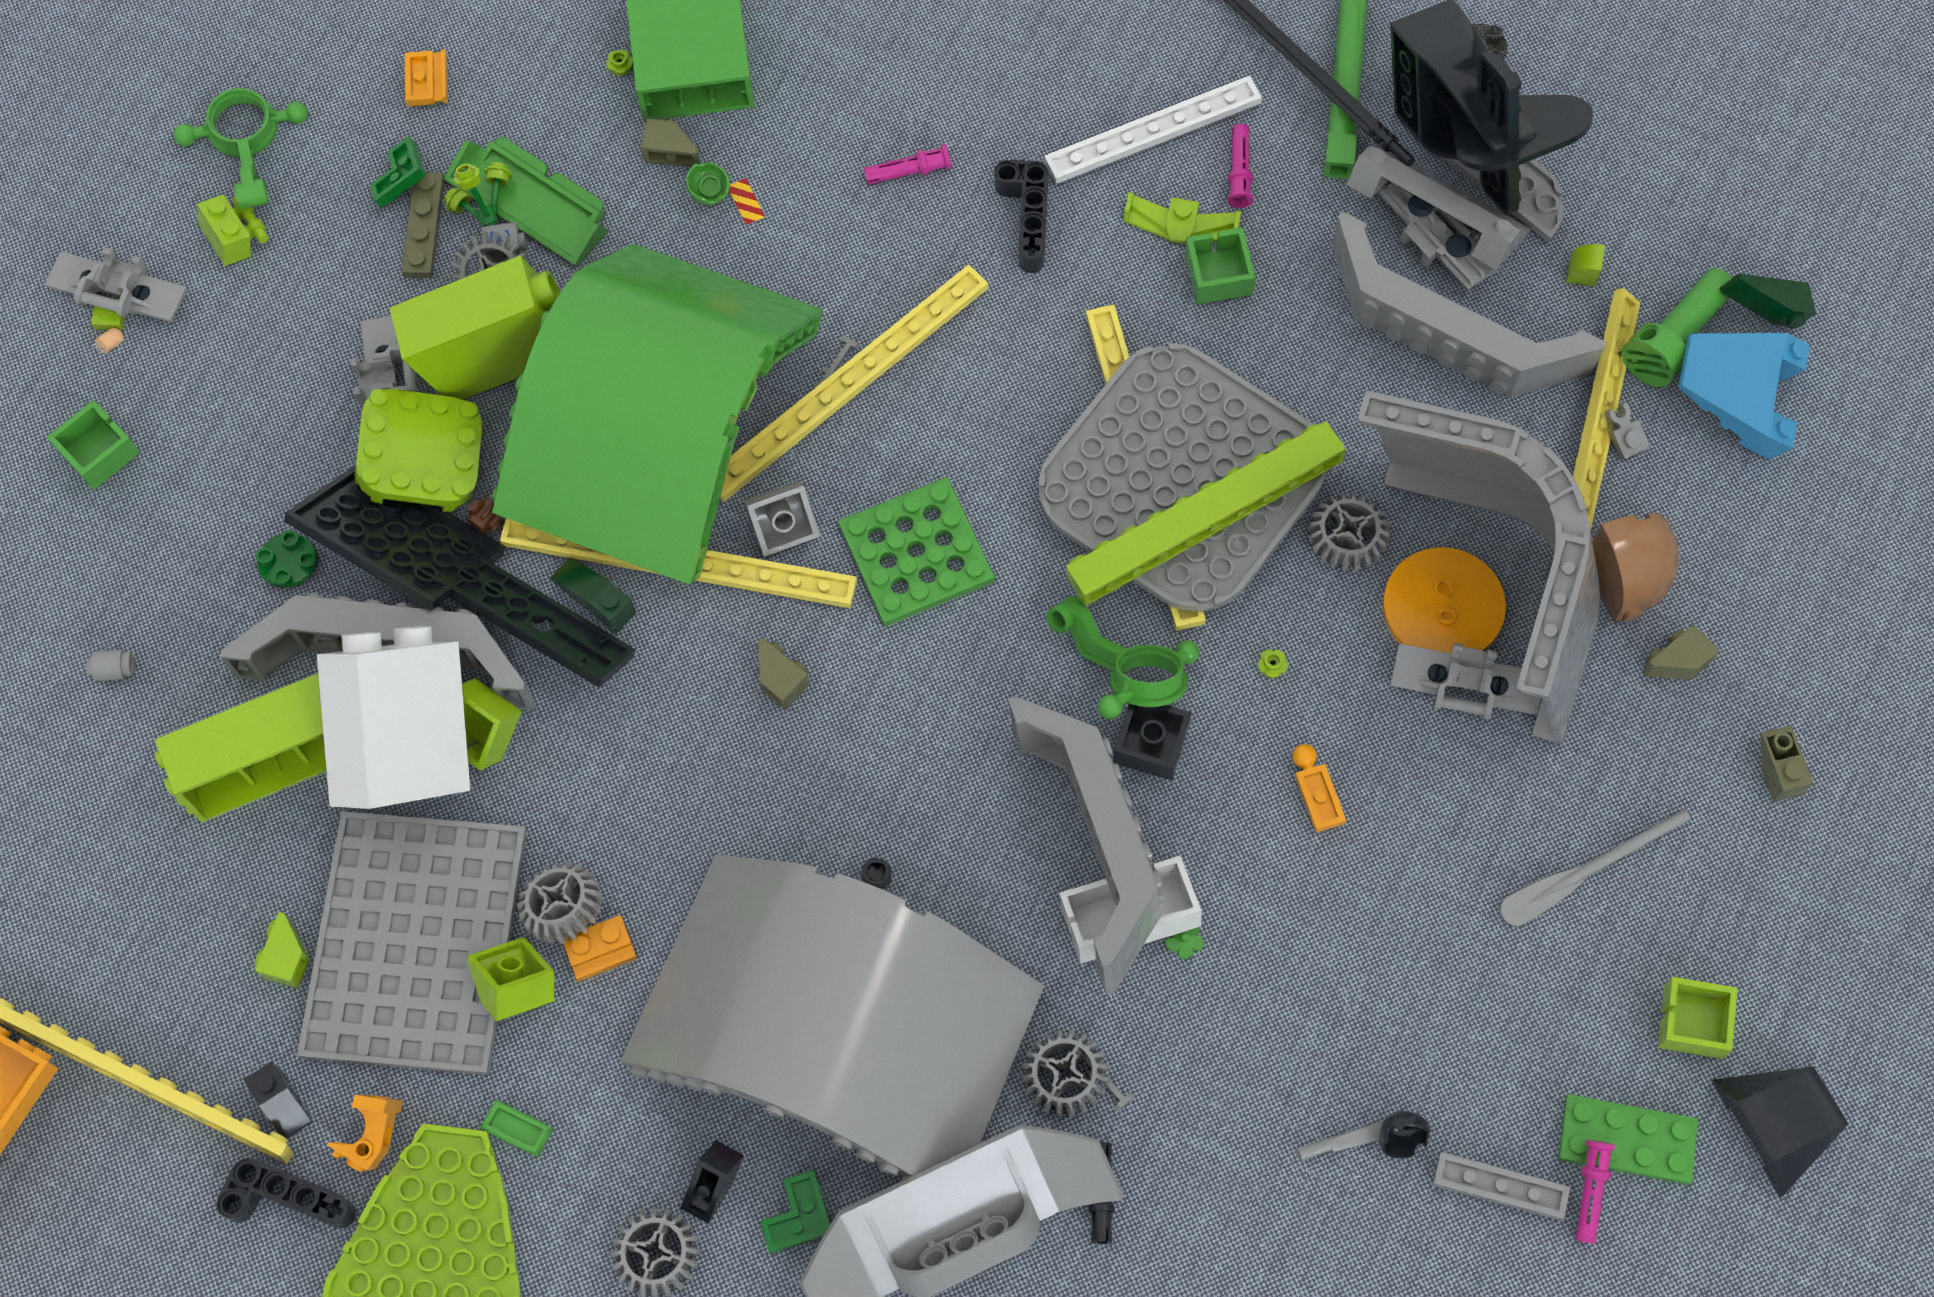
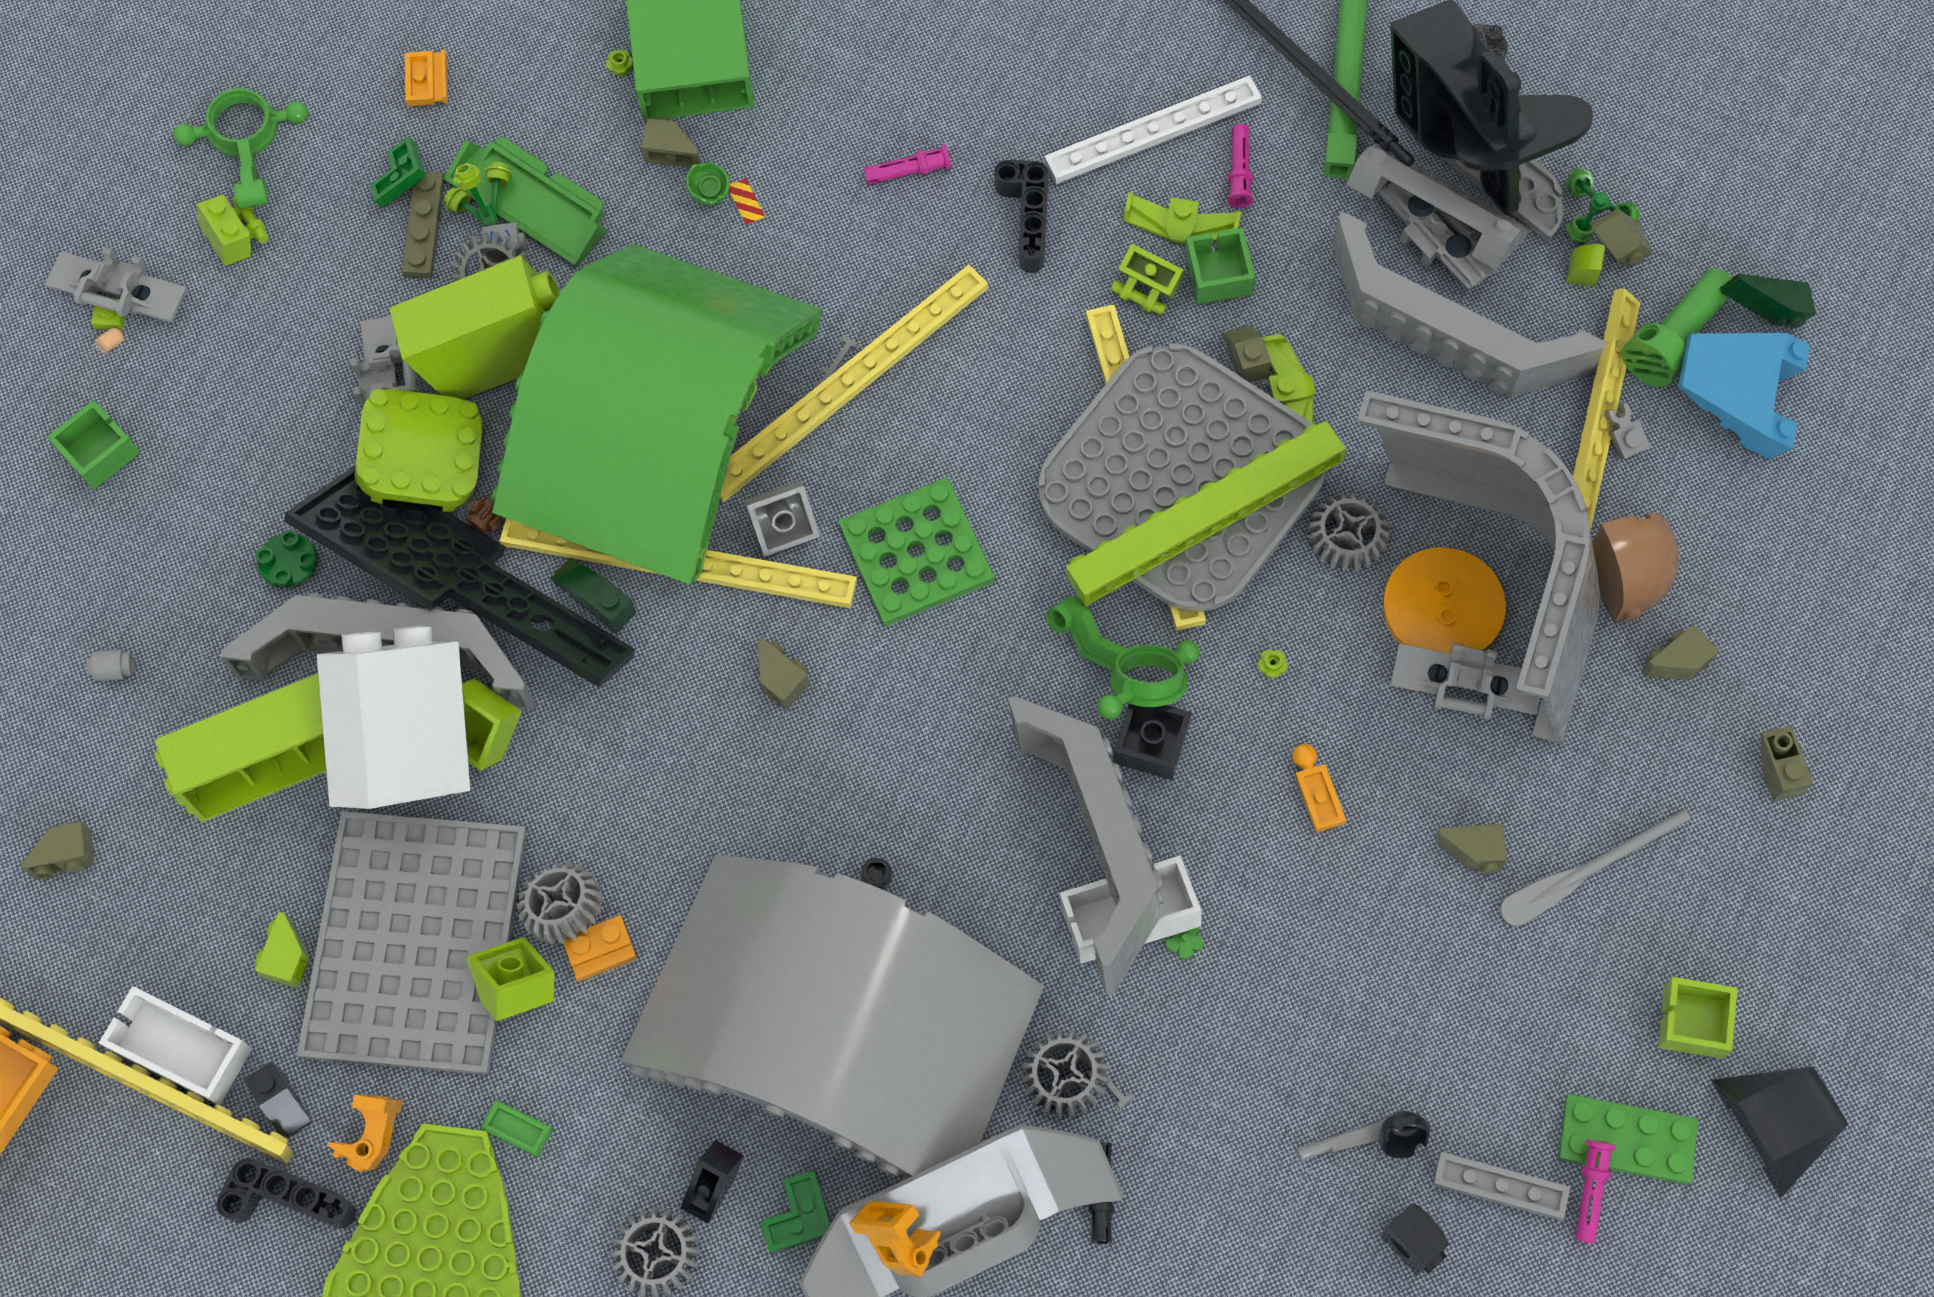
(61, 849): none -> olive slope
(176, 1046): none -> white piece
(891, 1238): none -> light orange tile
(1152, 272): none -> lime brick
(1248, 353): none -> olive slope
(1290, 383): none -> lime plate
(1416, 1239): none -> black brick
(1475, 846): none -> olive slope
(1581, 184): none -> bright green plant
(1623, 237): none -> olive slope

